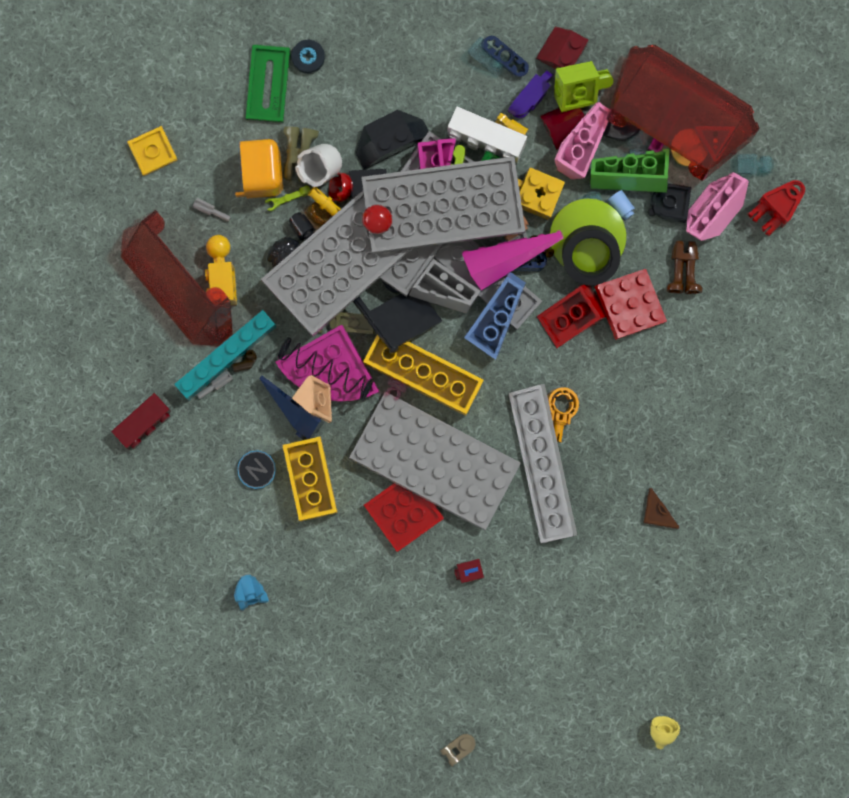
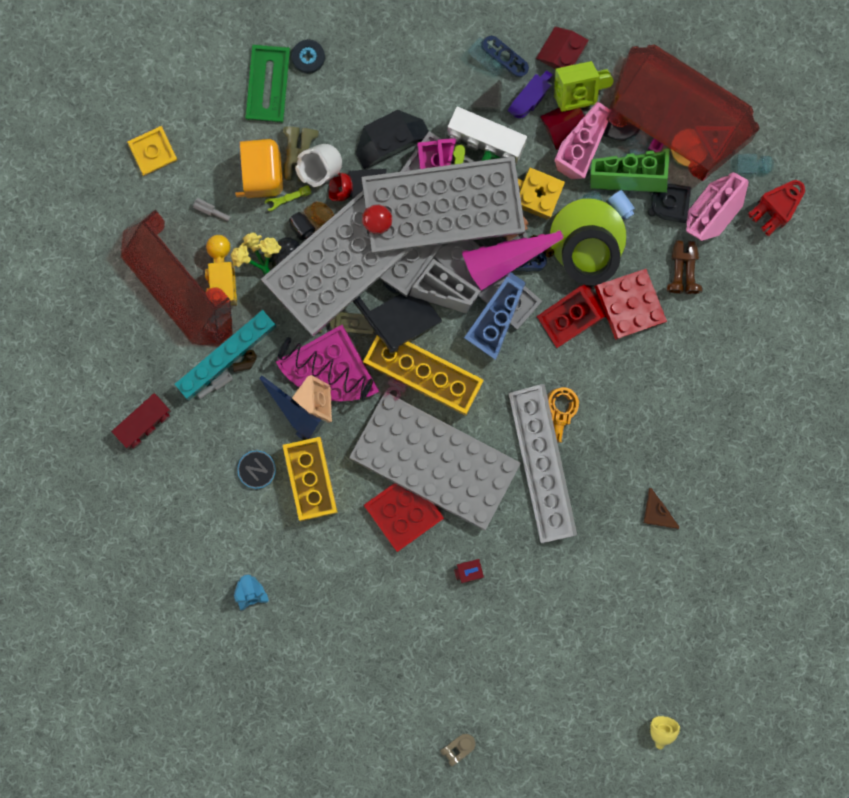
(267, 246): none -> light yellow plant
(324, 201): yellow pin -> none
(490, 100): none -> clear smoke slope
(511, 124): yellow bar -> none

